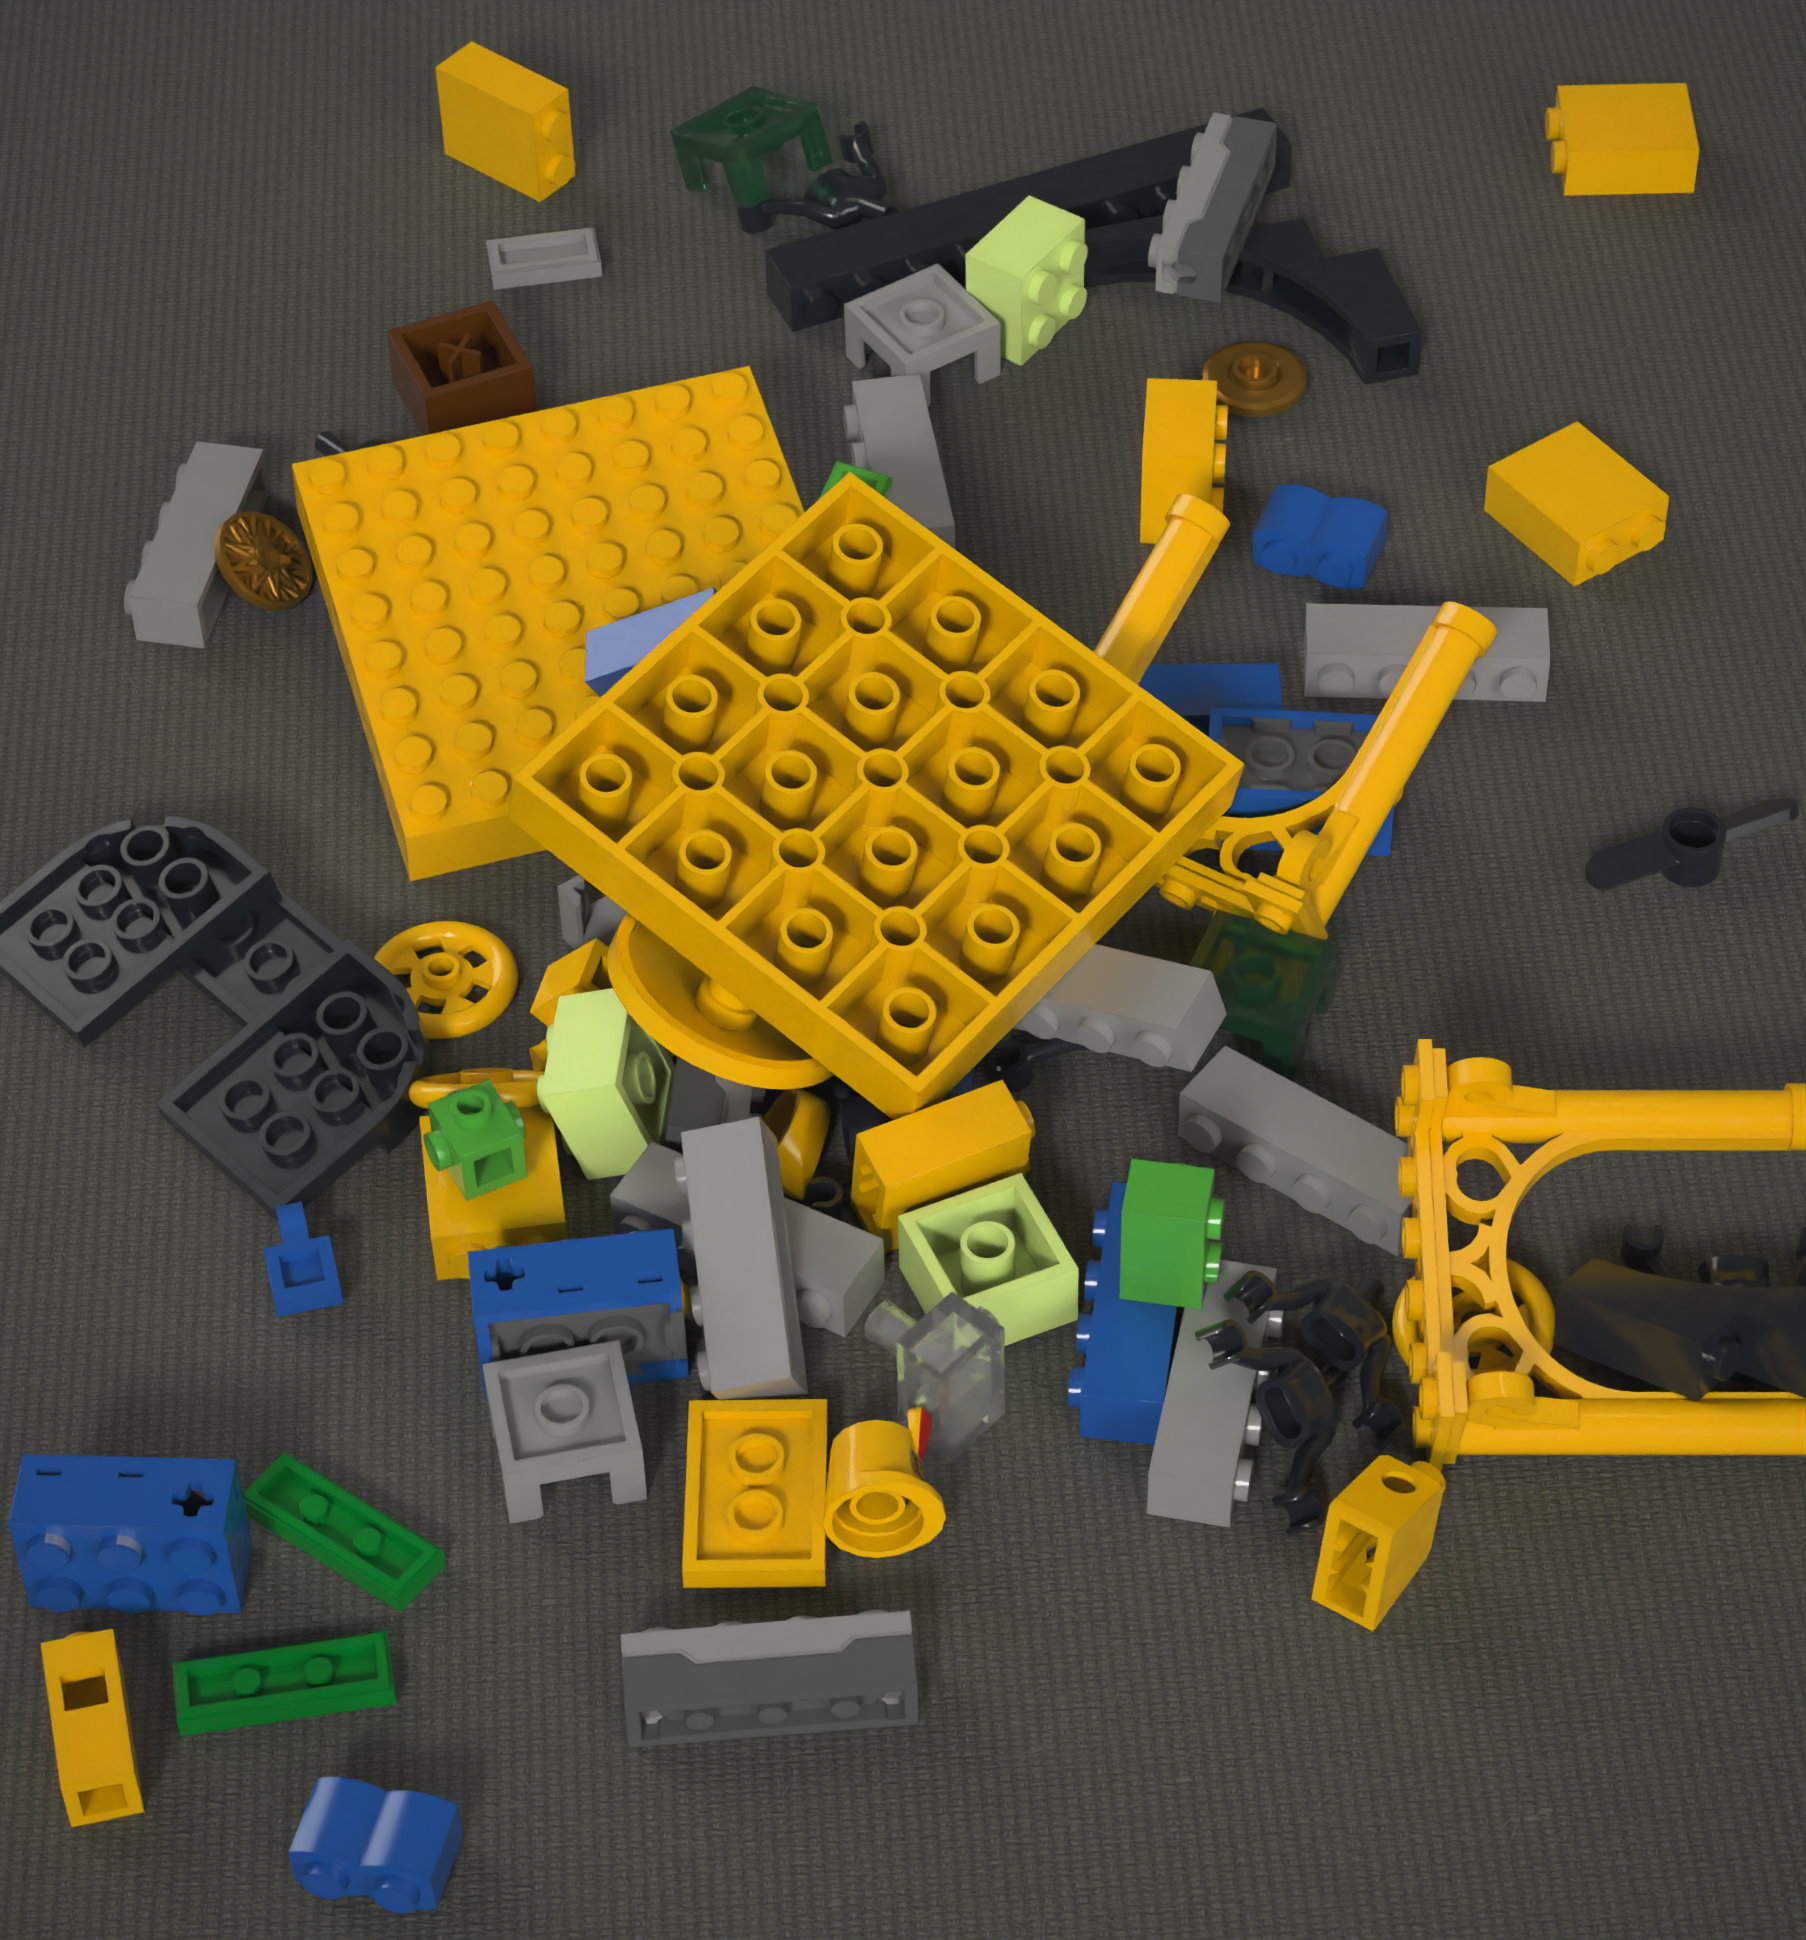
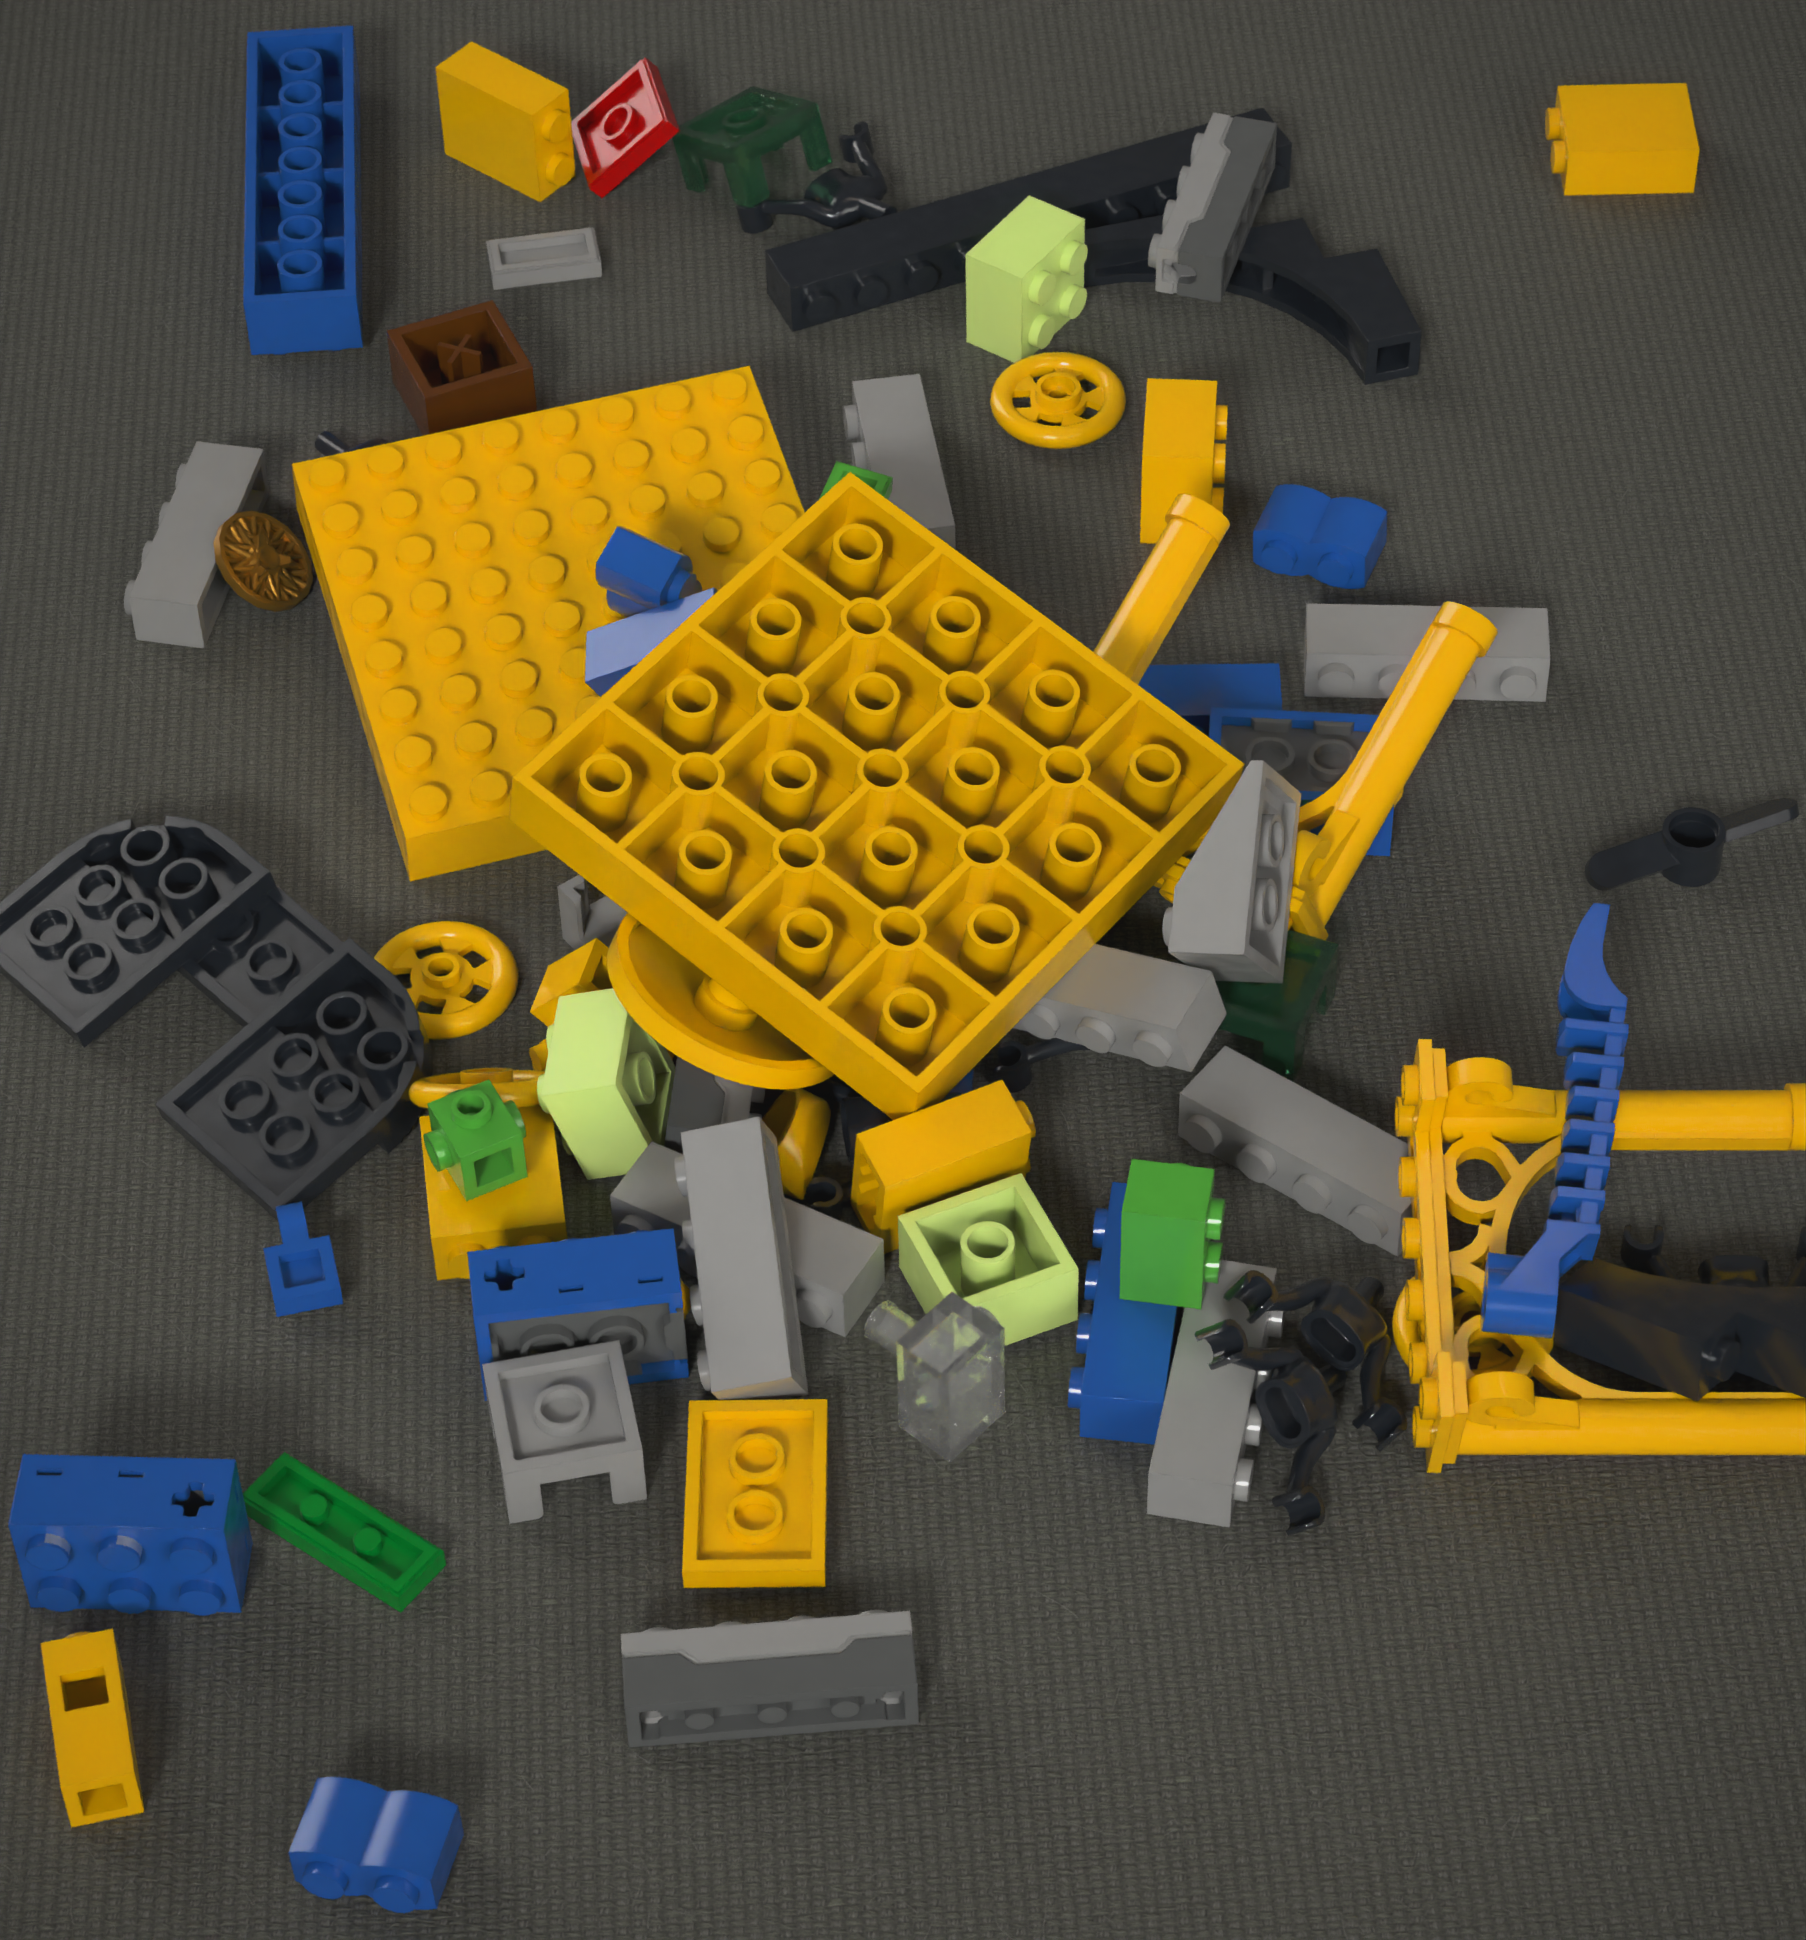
(283, 1683): green tile -> none
(303, 192): none -> blue brick
(623, 127): none -> red tile
(643, 573): none -> blue brick
(880, 1490): yellow hat -> none
(922, 327): light grey panel -> none
(1058, 400): none -> yellow plate
(1238, 885): none -> light grey slope
(1256, 378): pearl gold wheel -> none
(1386, 1508): yellow torso -> none
(1523, 1290): none -> blue piece
(1576, 503): yellow brick -> none

